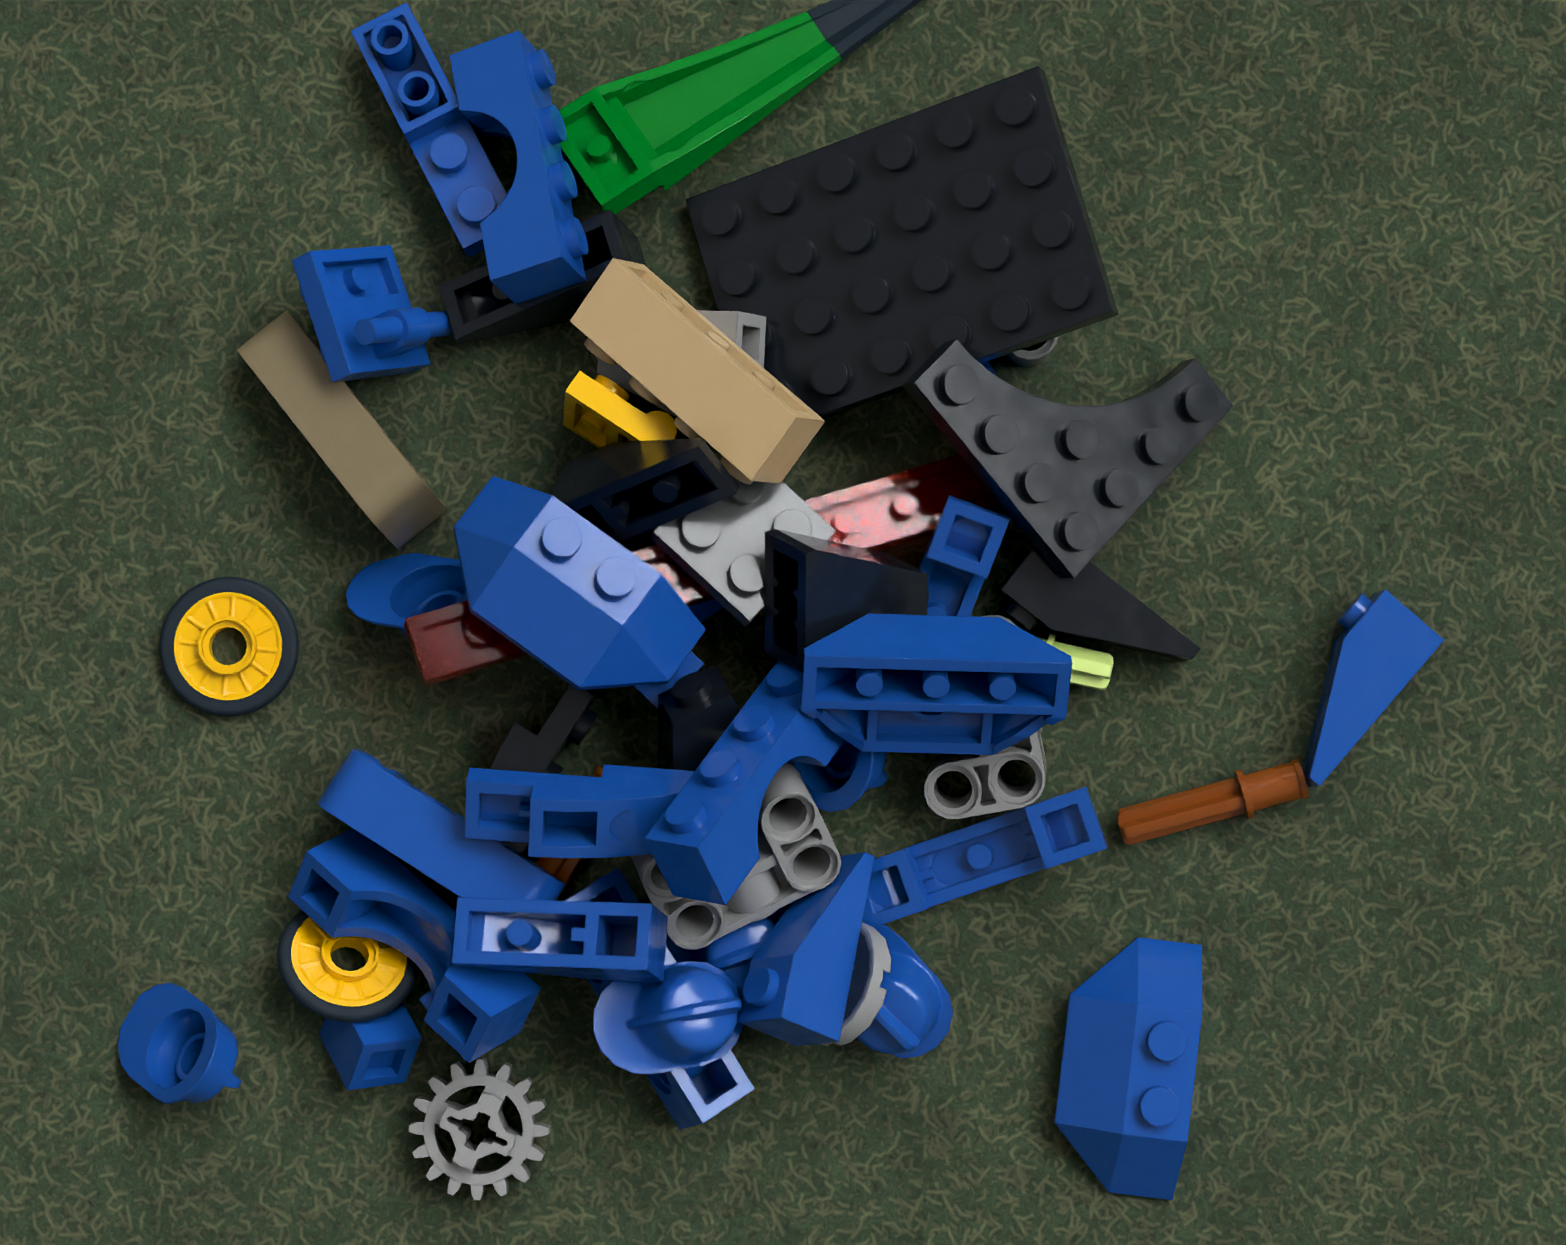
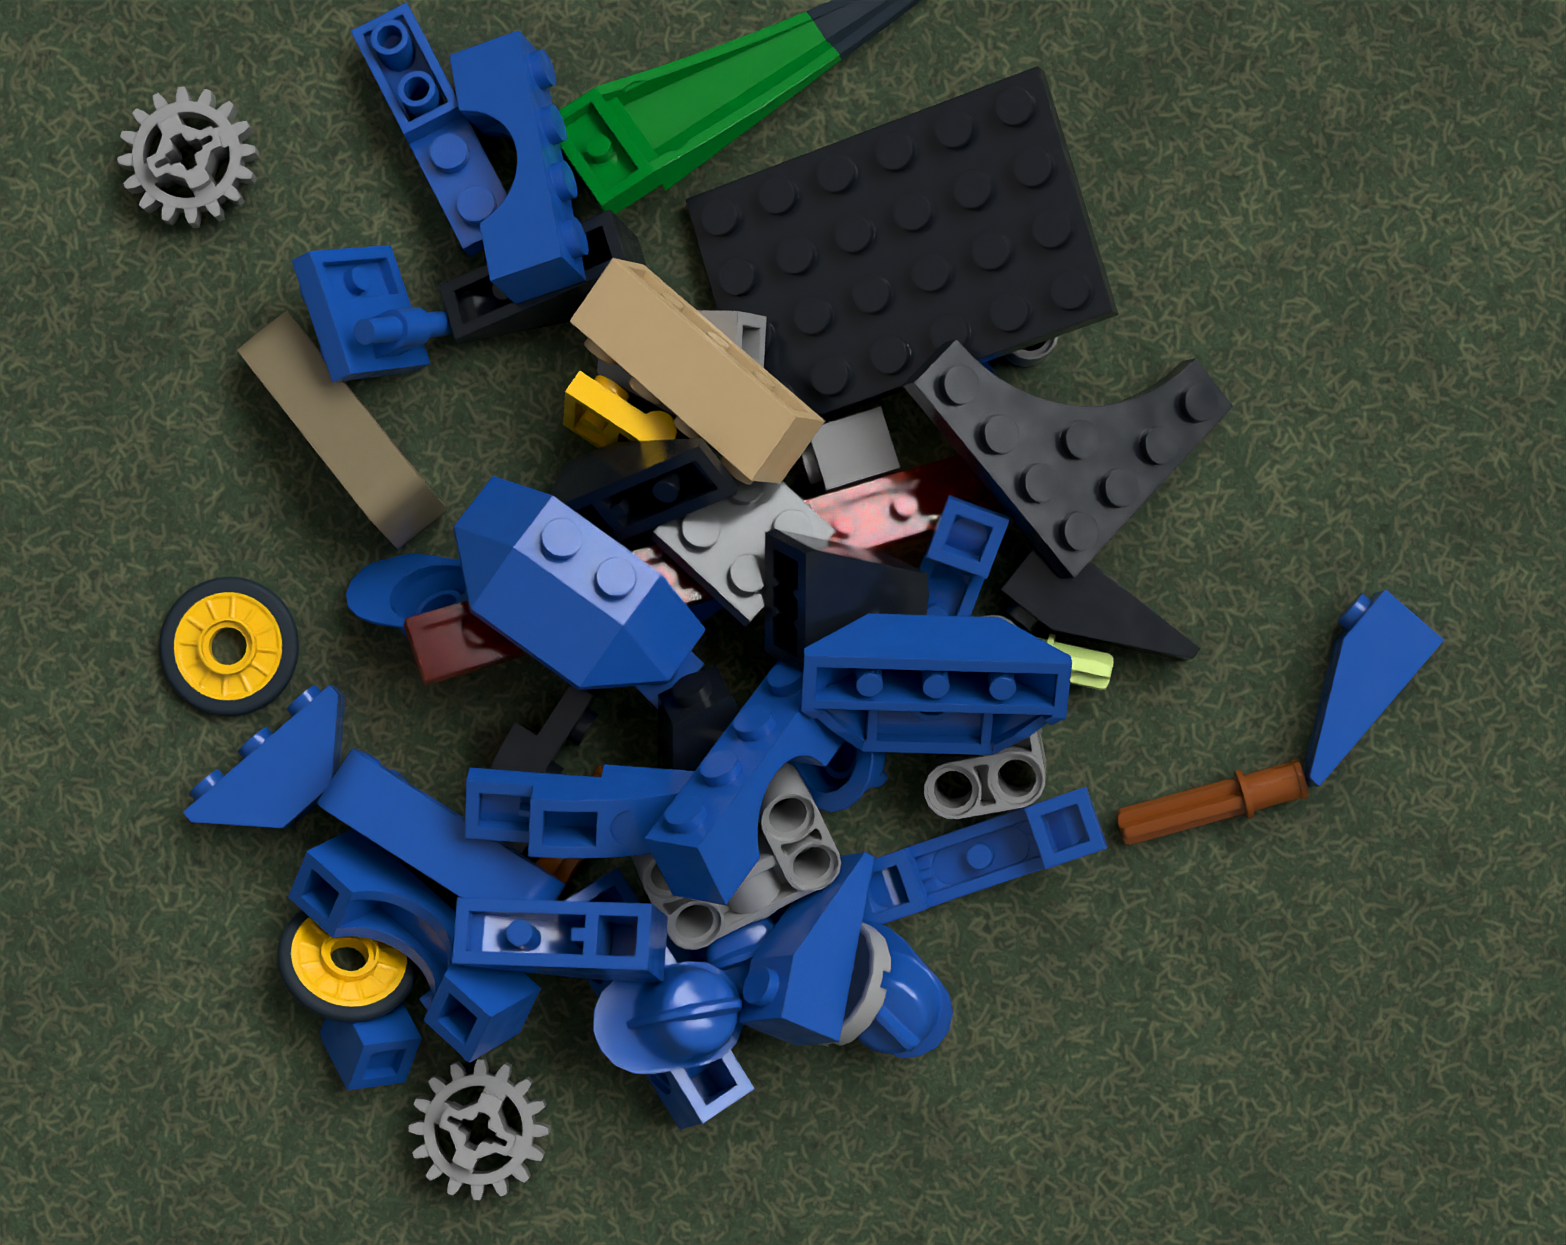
(177, 1046): blue piece -> none
(211, 147): none -> light grey gear
(279, 770): none -> blue slope
(850, 452): none -> light grey brick
(1133, 1066): blue wedge -> none

